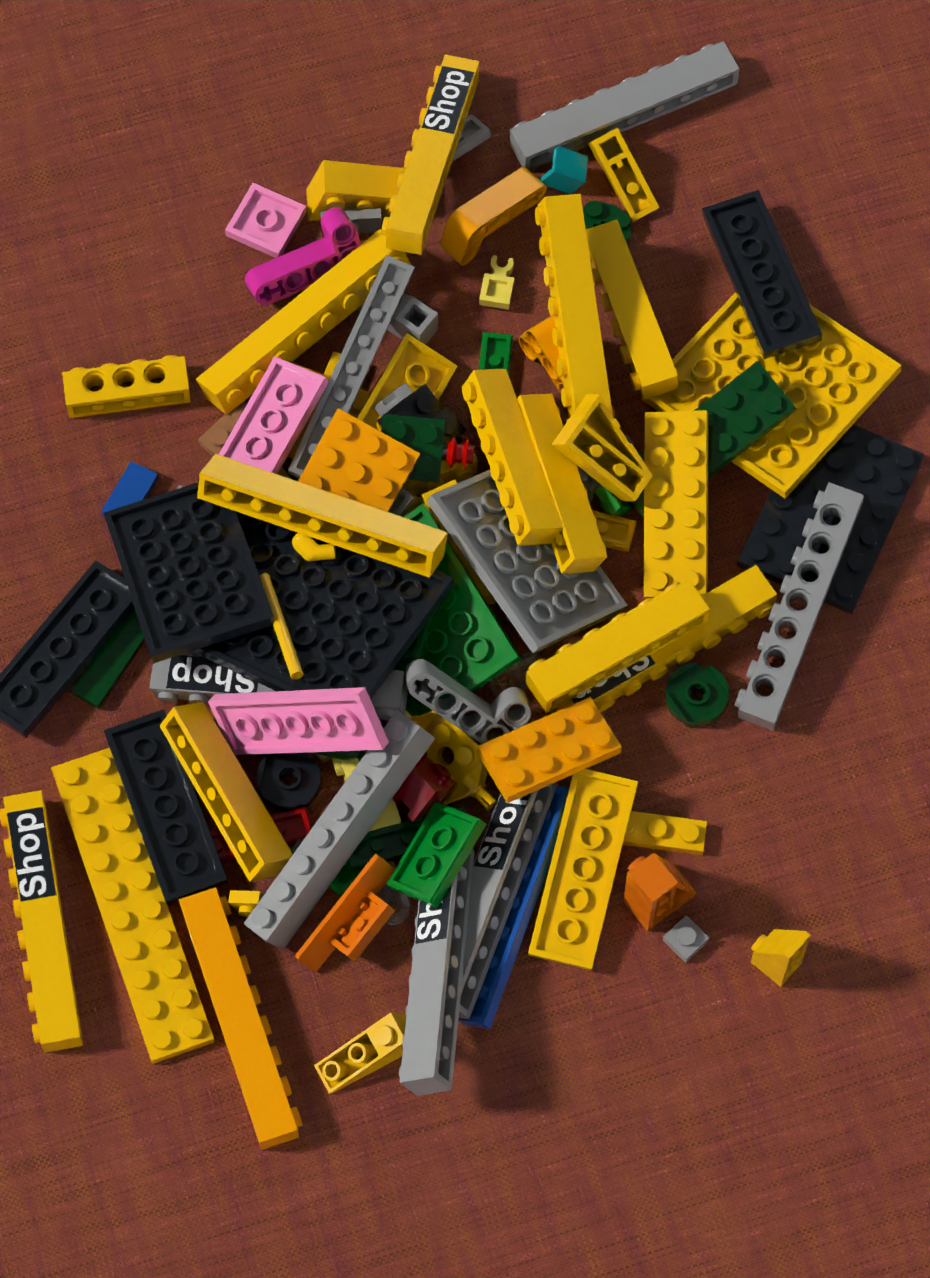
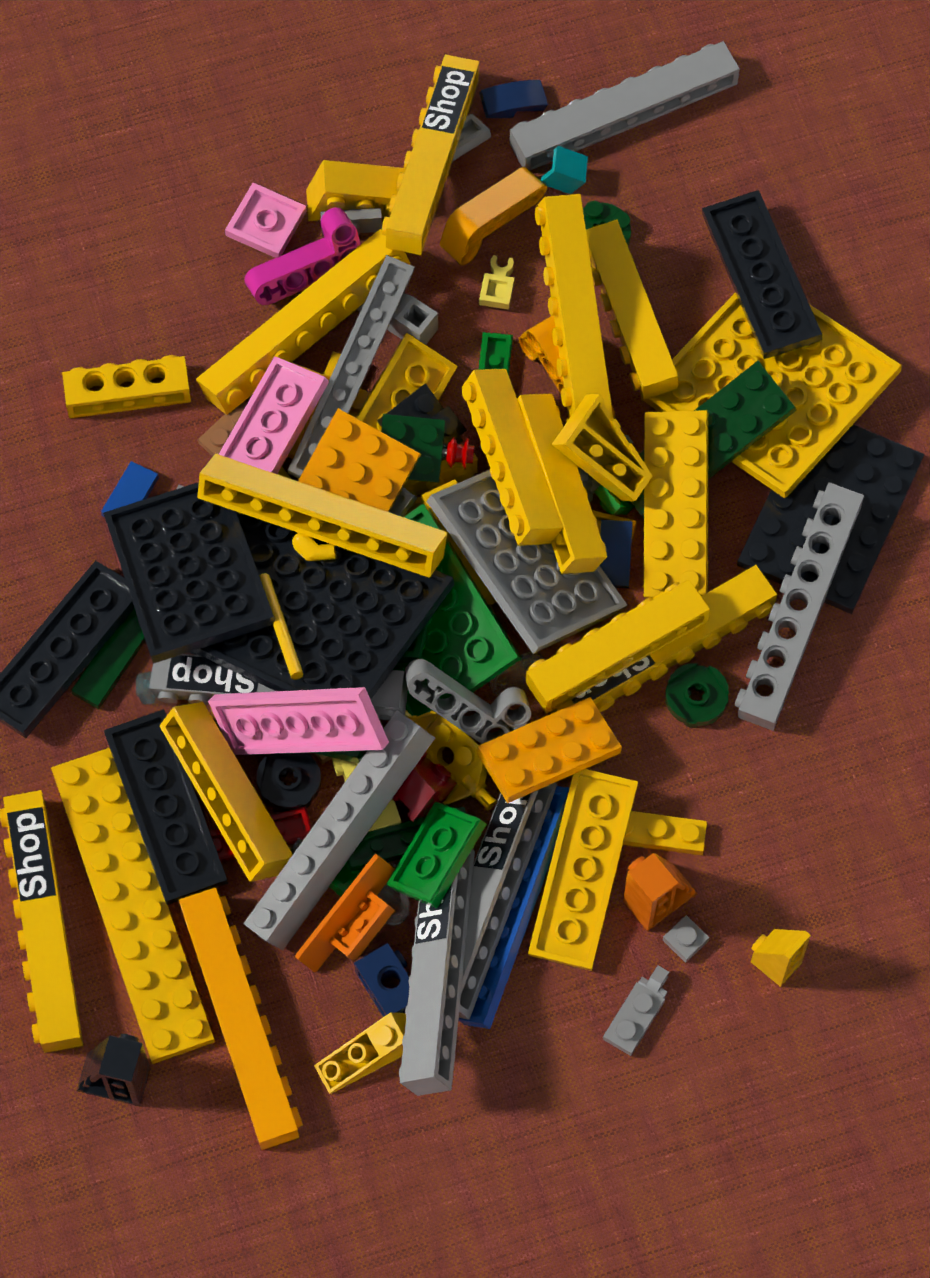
(116, 1070): none -> black wedge
(142, 688): none -> clear light blue tile
(244, 901): yellow plate -> none
(375, 969): none -> dark blue brick
(393, 399): light grey tile -> none
(508, 98): none -> dark blue slope
(617, 539): none -> dark blue slope
(623, 174): yellow slope -> none
(637, 1012): none -> light grey hinge

